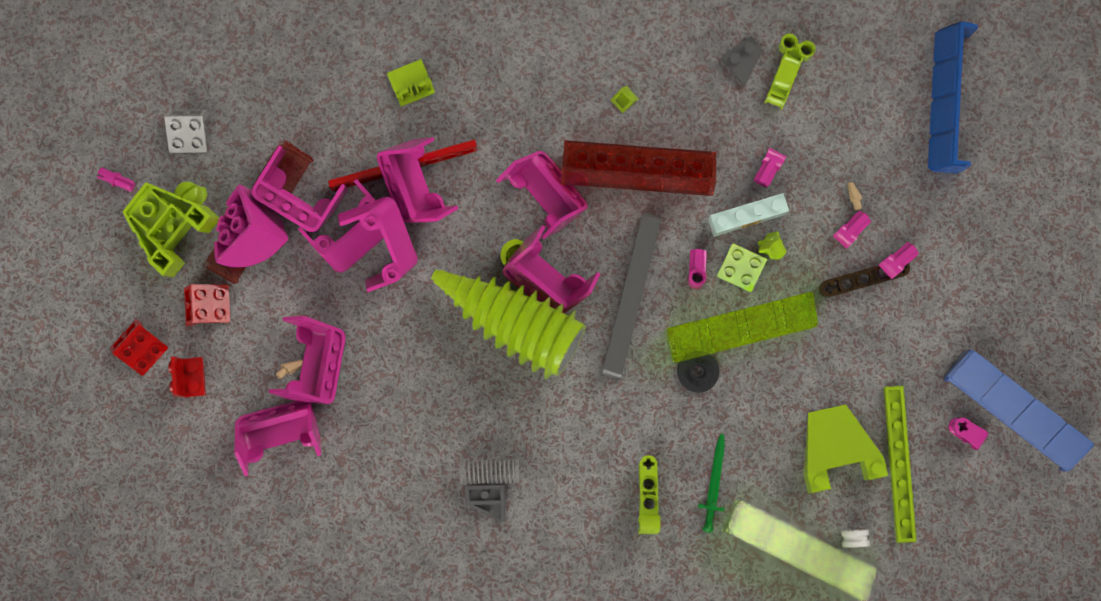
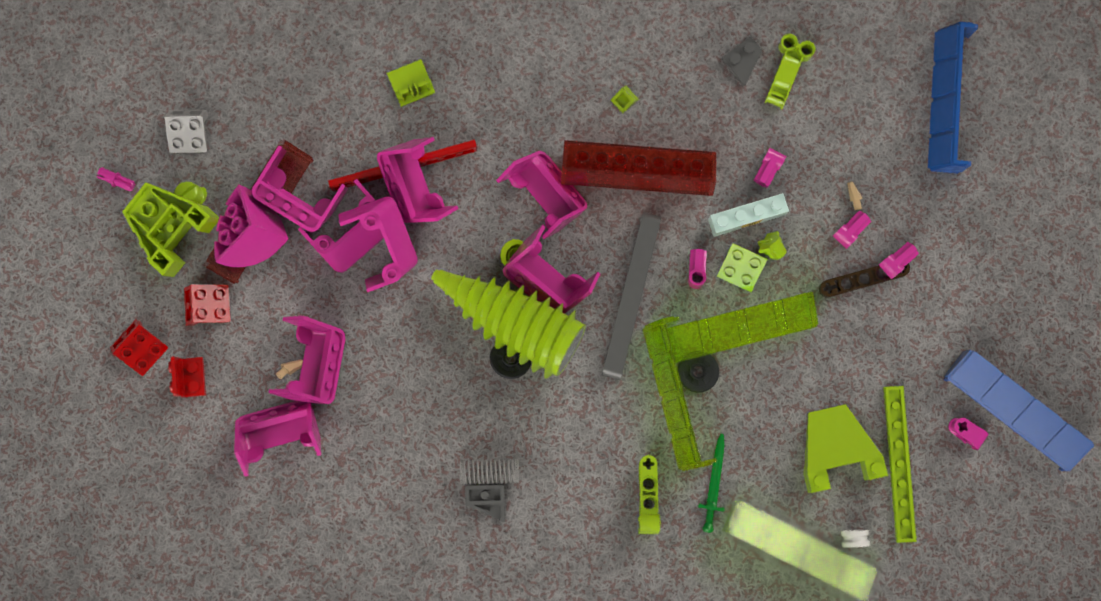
(506, 369): none -> black wheel
(672, 394): none -> clear neon green piece

